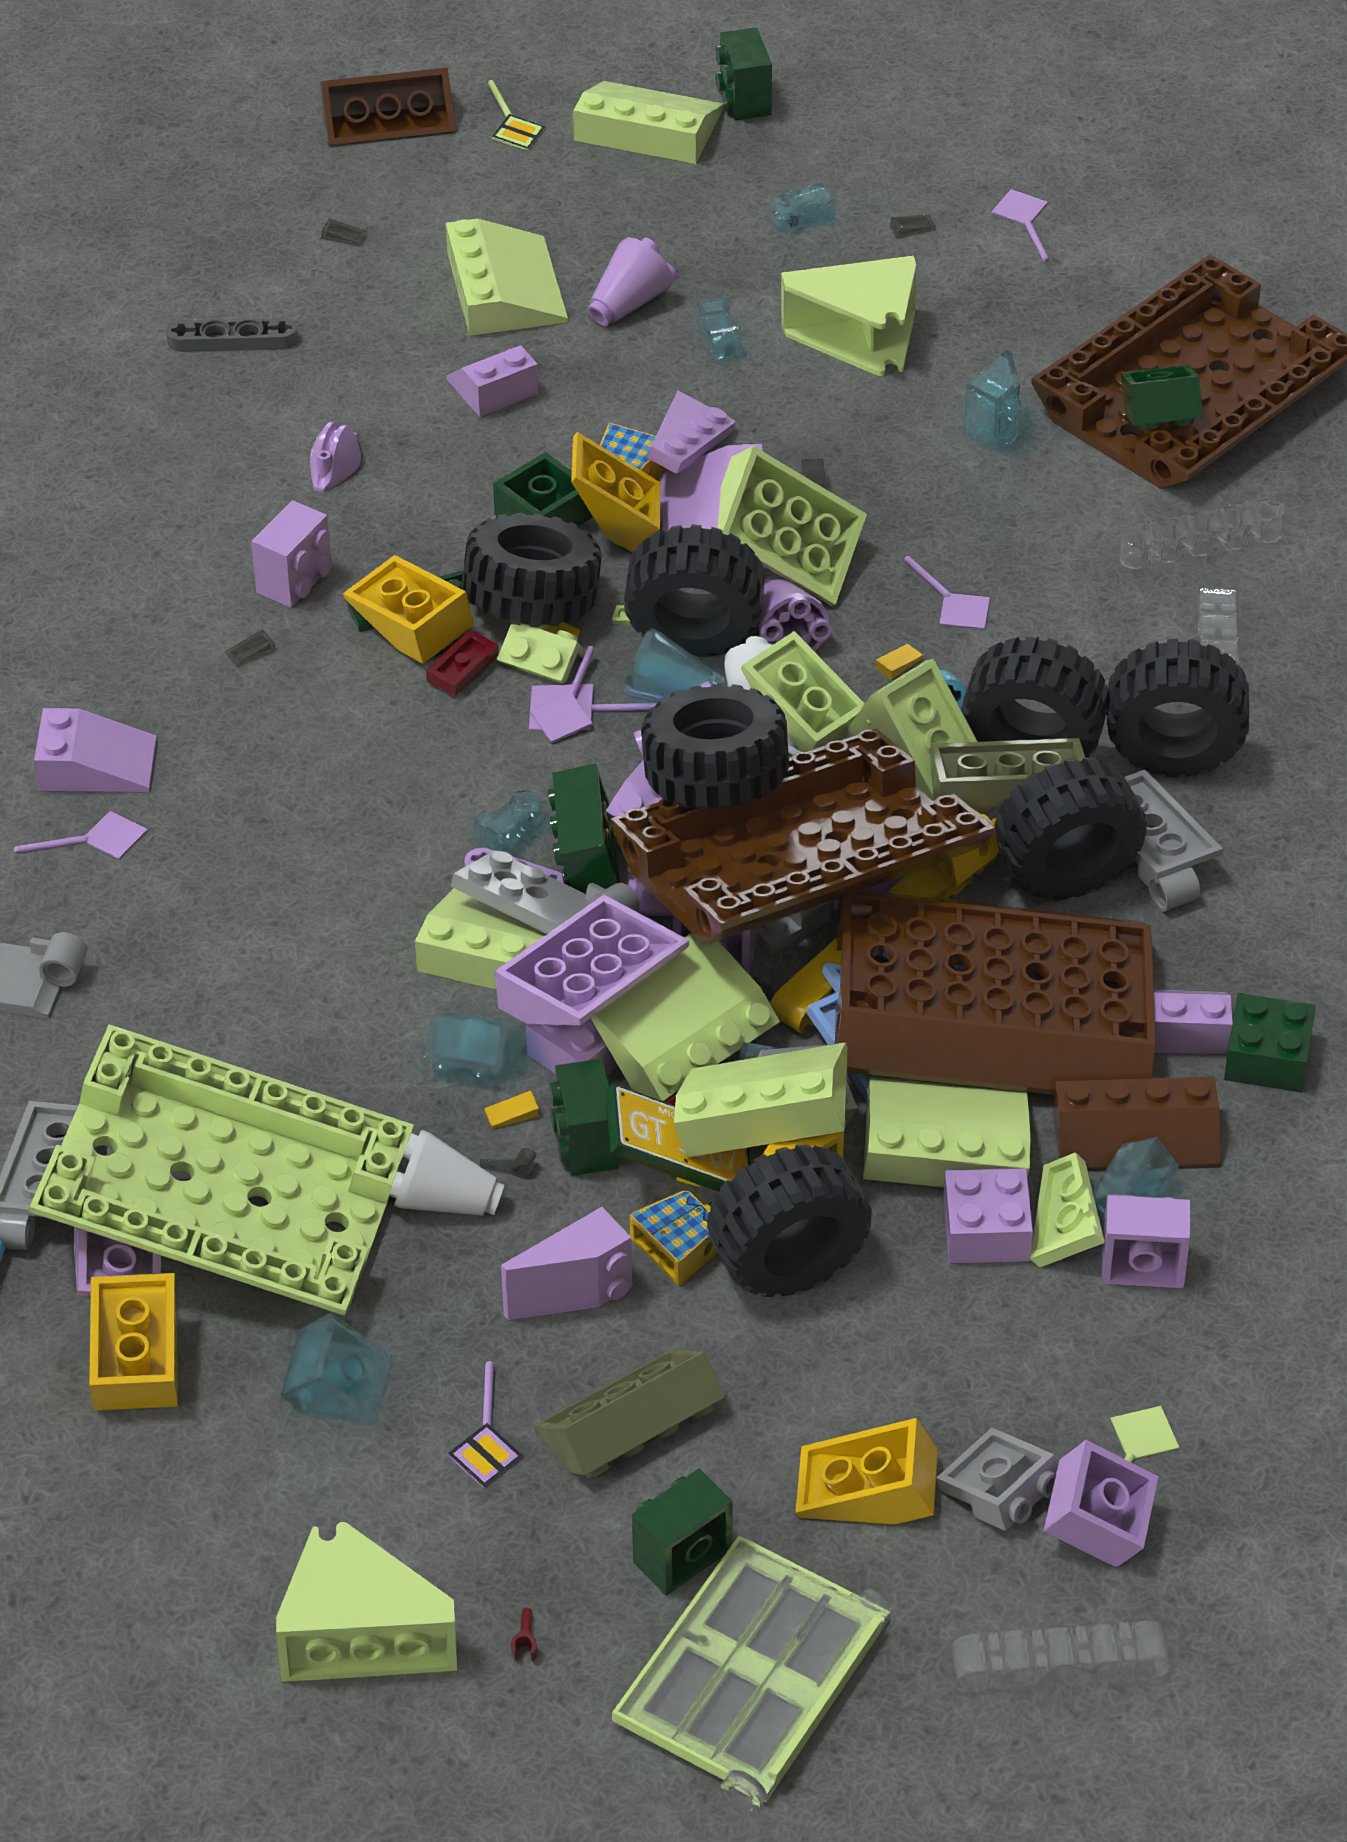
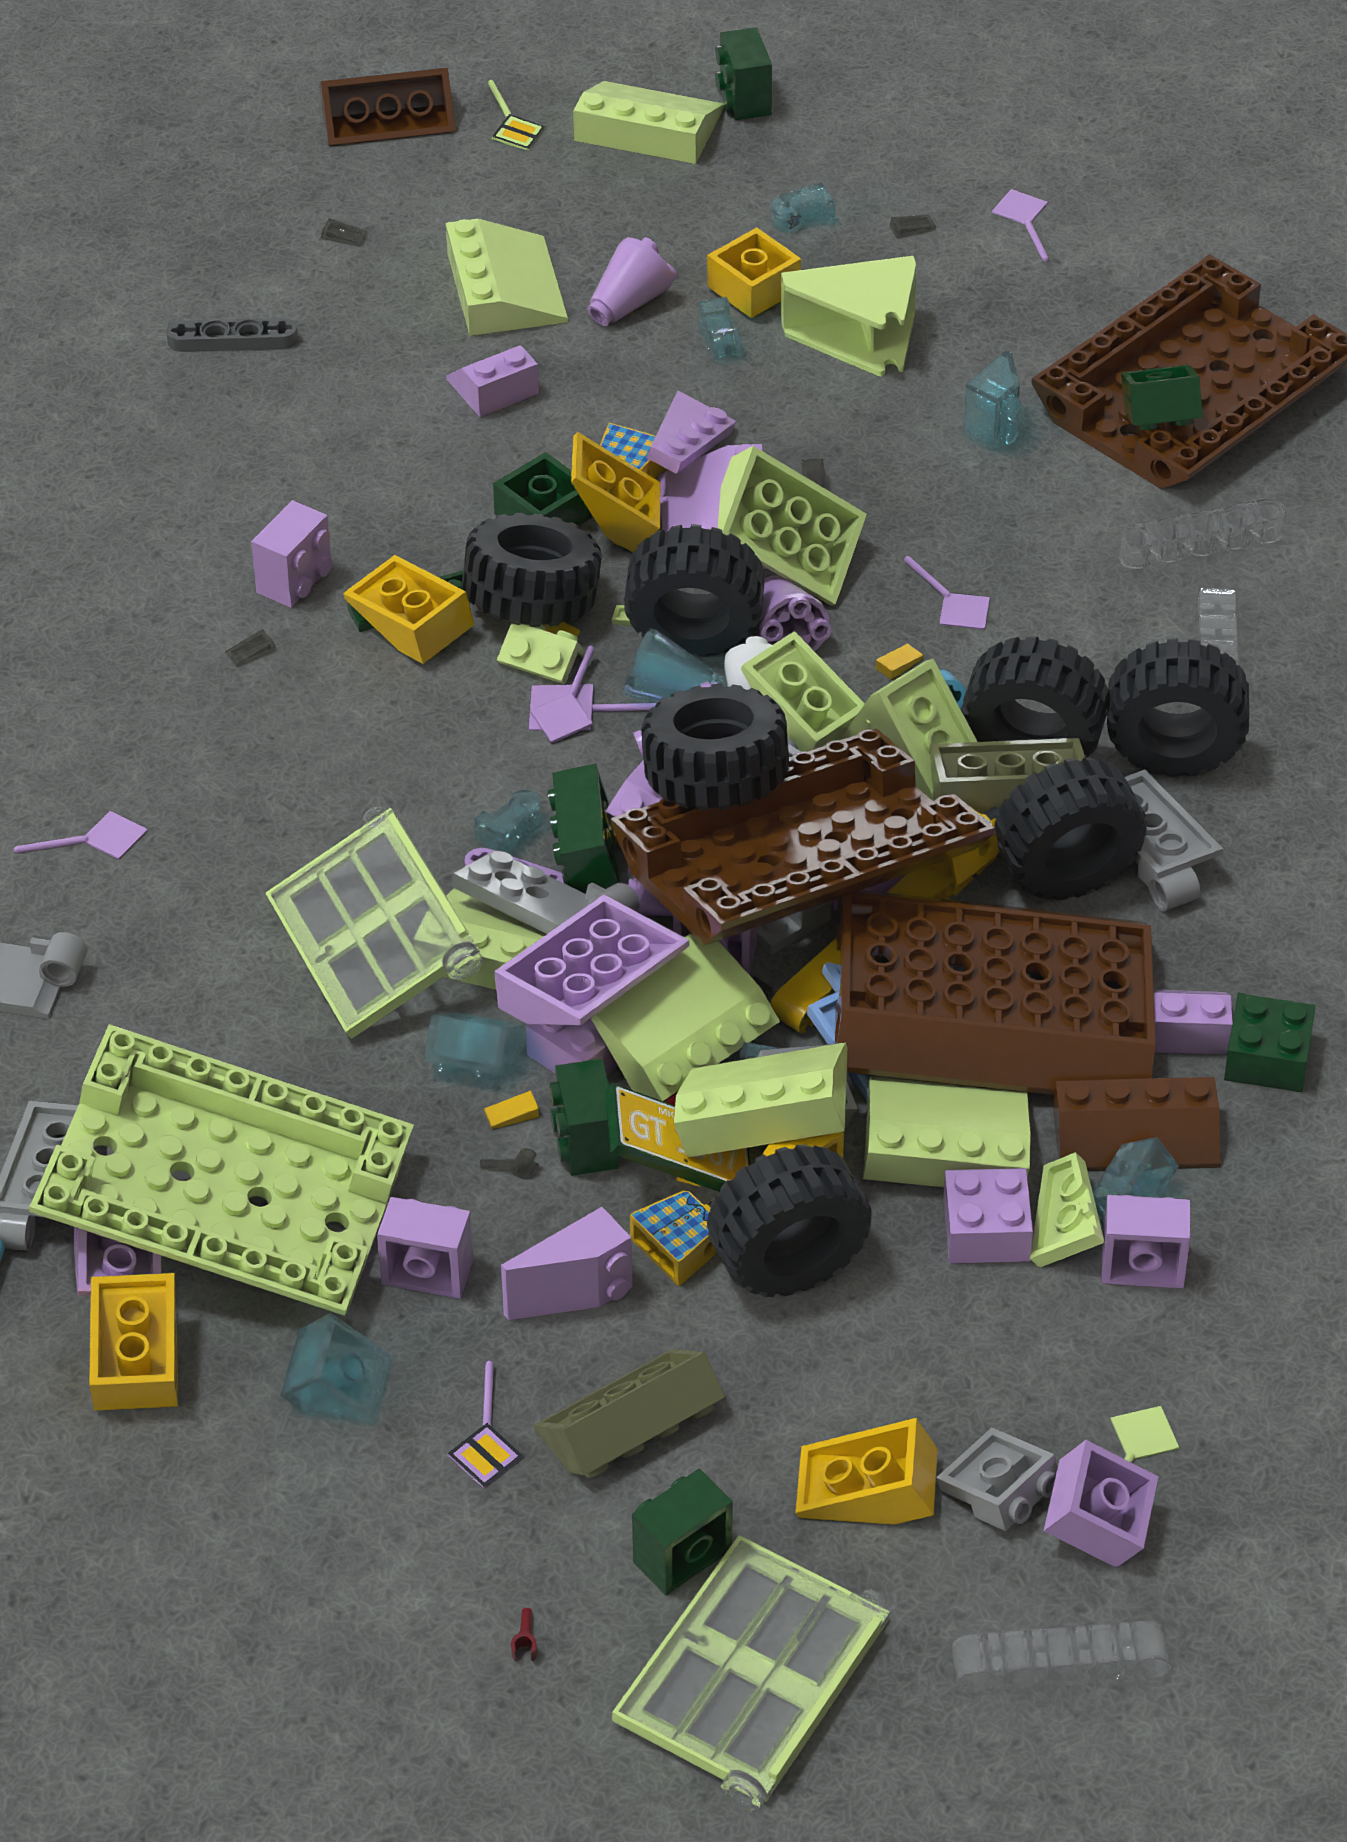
(91, 753): lavender slope -> none
(334, 456): lavender hat -> none
(361, 1614): yellowish green ladder -> none
(373, 923): none -> clear door
(425, 1247): none -> lavender brick
(443, 1180): white cone -> none
(462, 662): dark red plate -> none
(750, 271): none -> yellow brick

